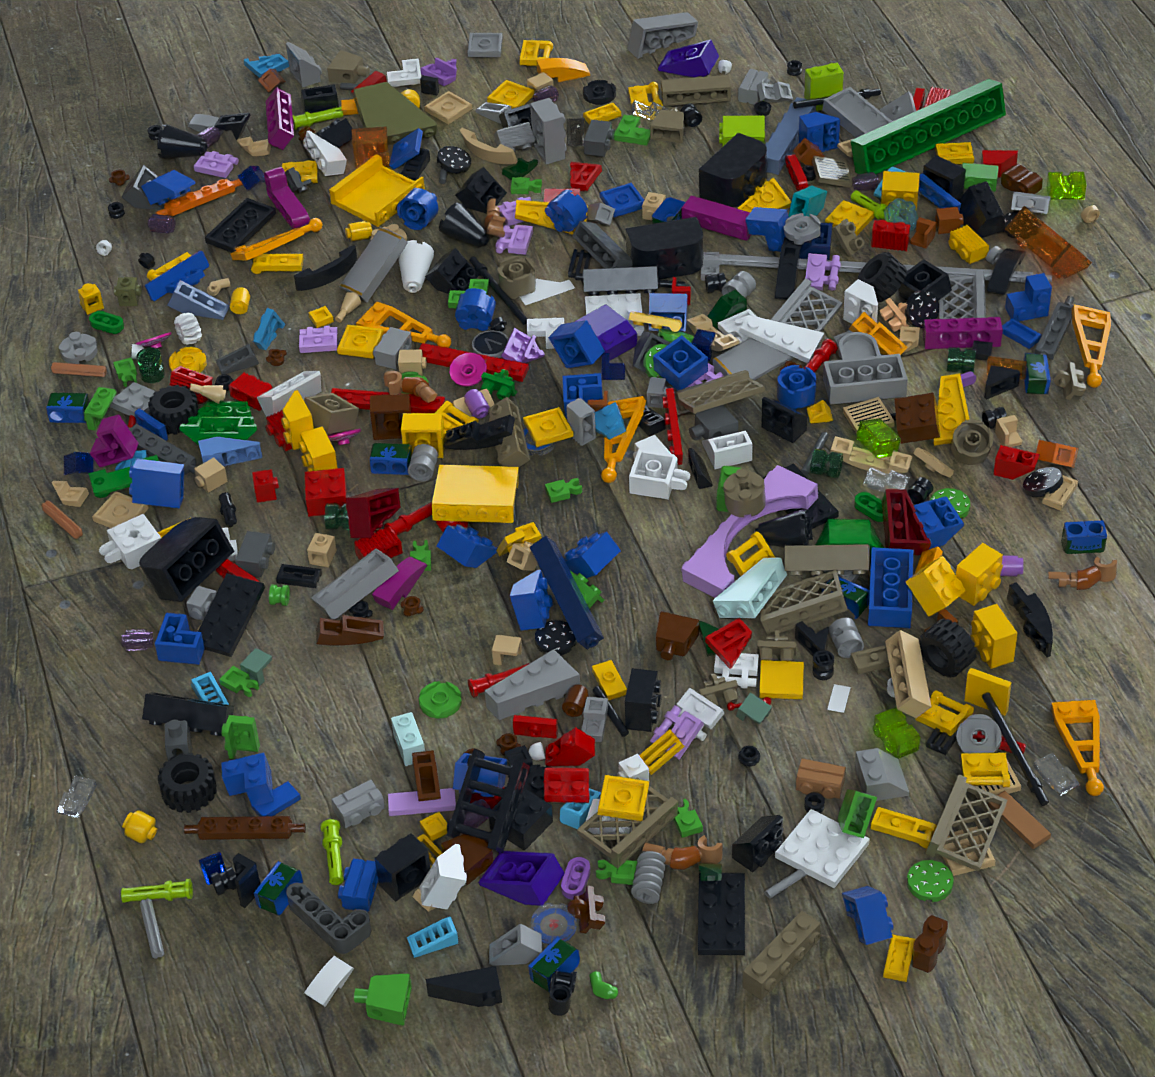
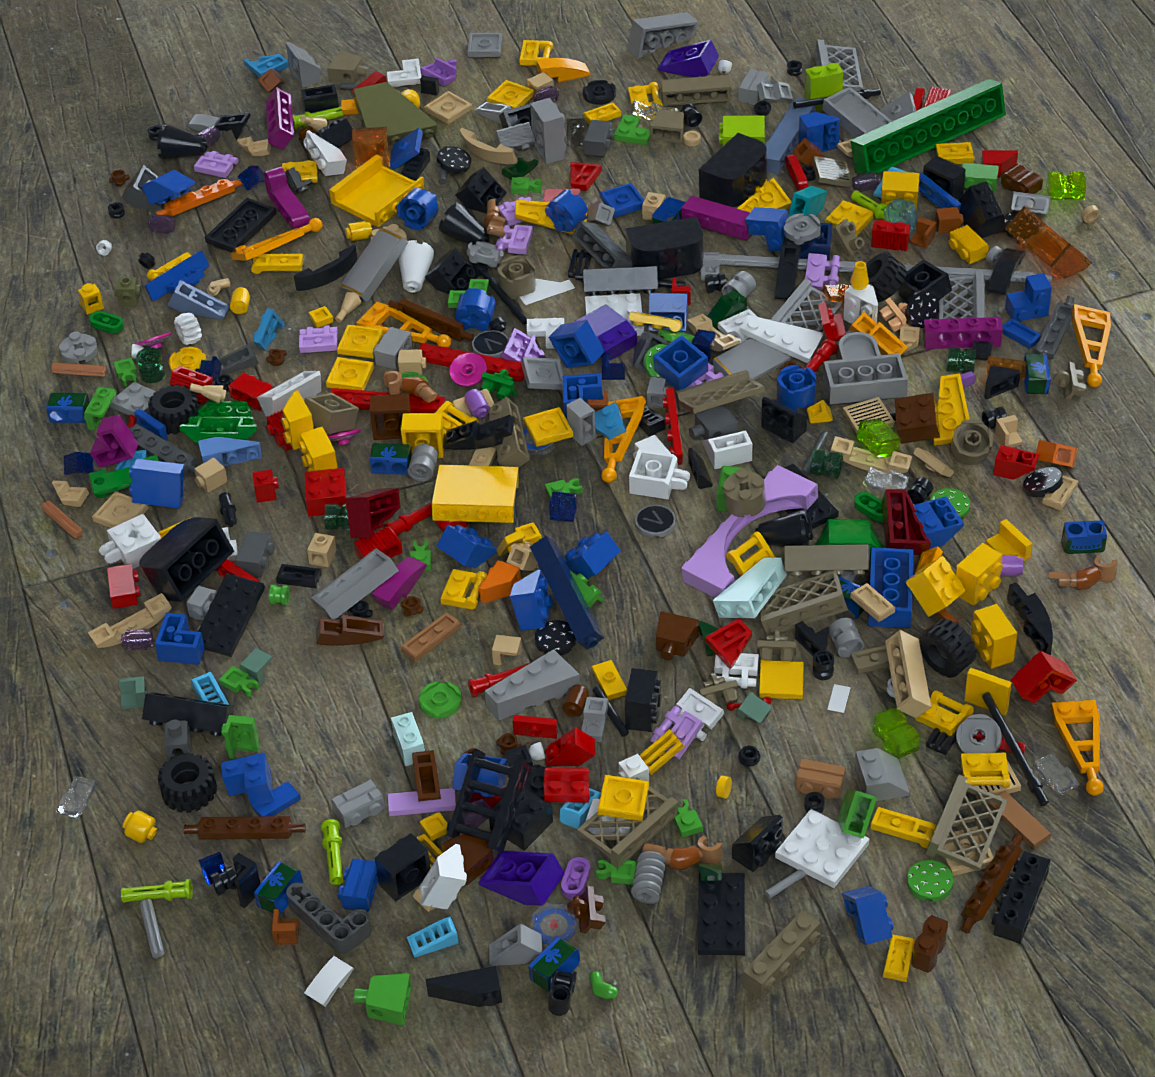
(123, 586): none -> brick
(132, 692): none -> sand green panel
(145, 619): none -> tan slope
(210, 368): none -> clear blue panel
(284, 930): none -> dark orange panel
(314, 122): none -> tan cone
(350, 374): none -> yellow plate
(430, 637): none -> medium nougat tile
(434, 320): none -> reddish brown plate
(458, 586): none -> yellow plate
(483, 457): none -> tan plate
(484, 253): none -> light grey plate
(499, 581): none -> orange slope
(542, 373): none -> light grey plate
(563, 506): none -> clear blue panel
(655, 521): none -> black tile
(691, 138): none -> tan tile
(723, 786): none -> yellow tile
(823, 57): none -> light grey fence
(832, 324): none -> red bracket
(835, 293): none -> clear orange plate
(859, 277): none -> yellow cone
(872, 602): none -> tan plate
(991, 883): none -> reddish brown plate
(1010, 541): none -> yellow panel
(1021, 897): none -> black brick
(1041, 675): none -> red brick

